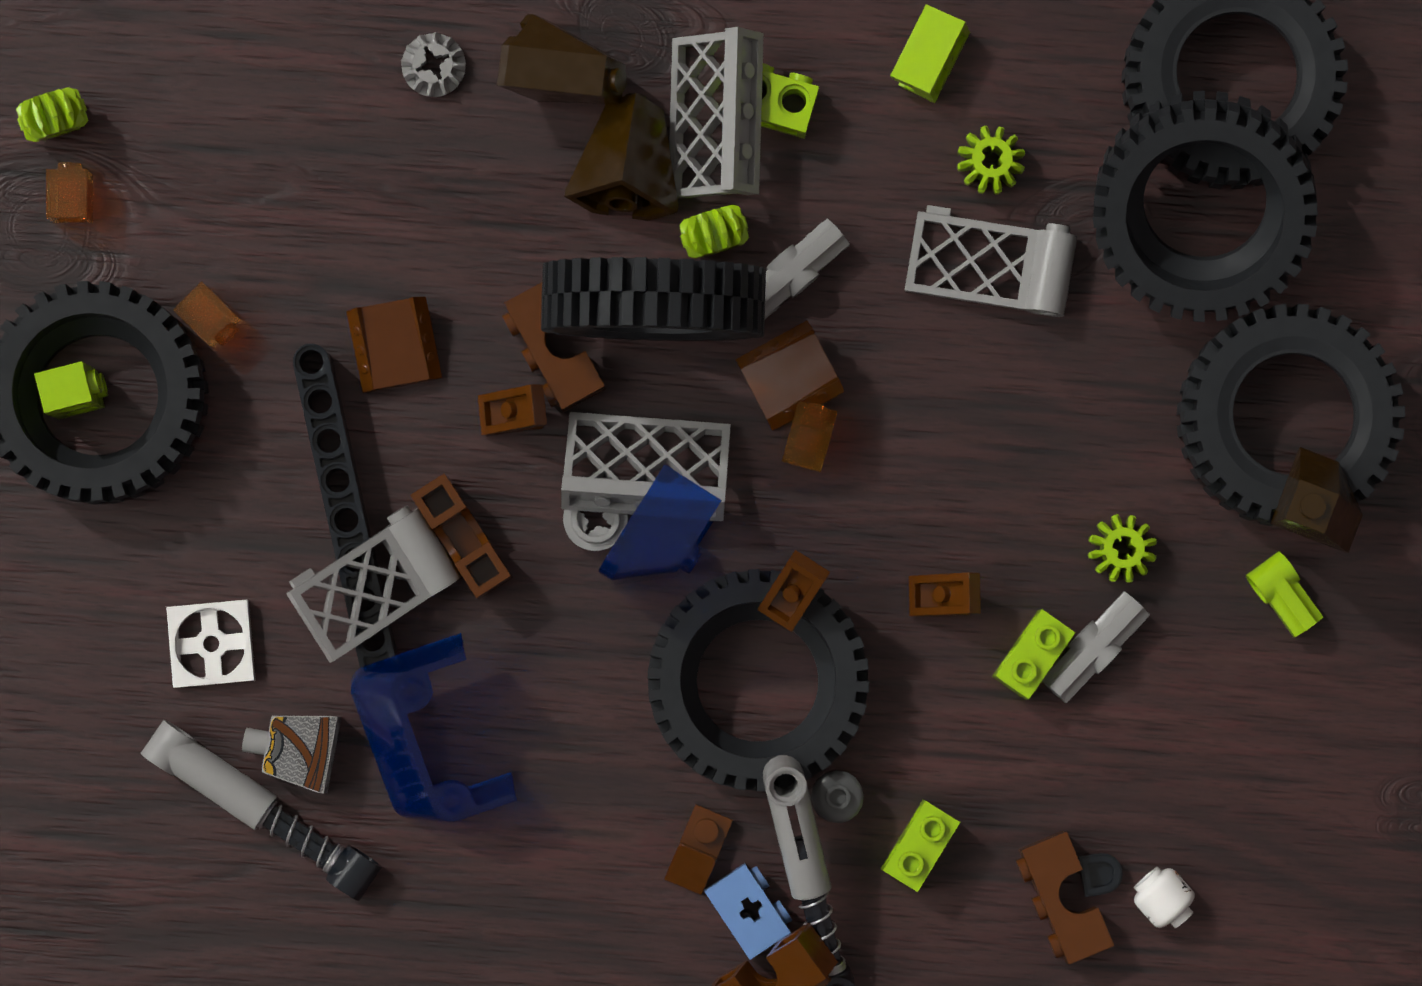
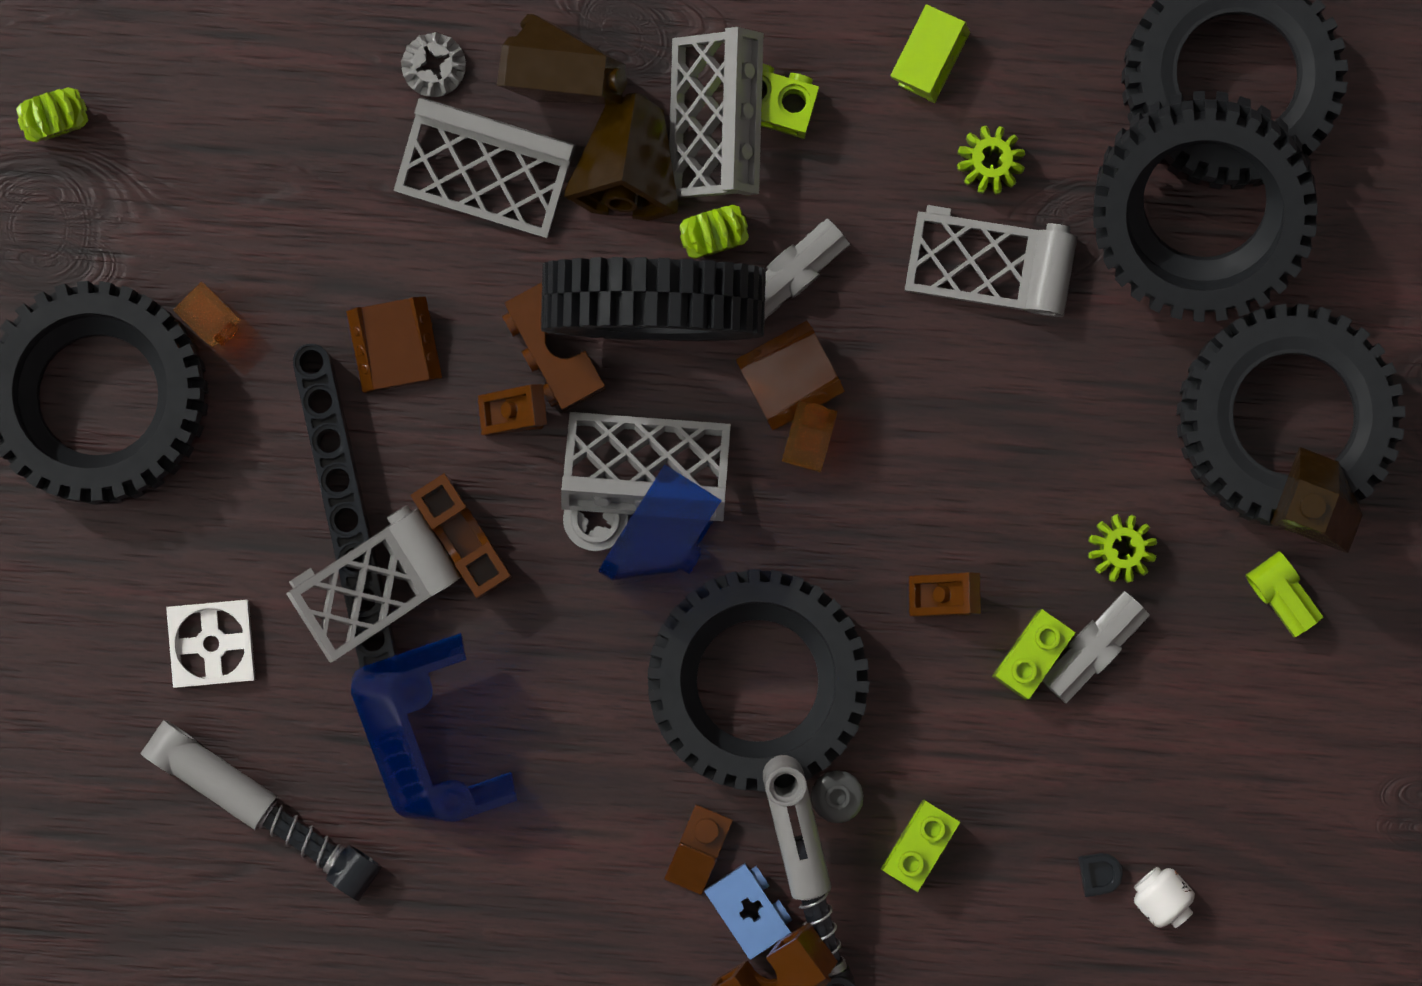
(69, 194): clear orange brick -> none
(71, 390): lime brick -> none
(297, 749): torso -> none
(492, 133): none -> light grey fence
(793, 590): reddish brown slope -> none
(1074, 933): reddish brown arch -> none

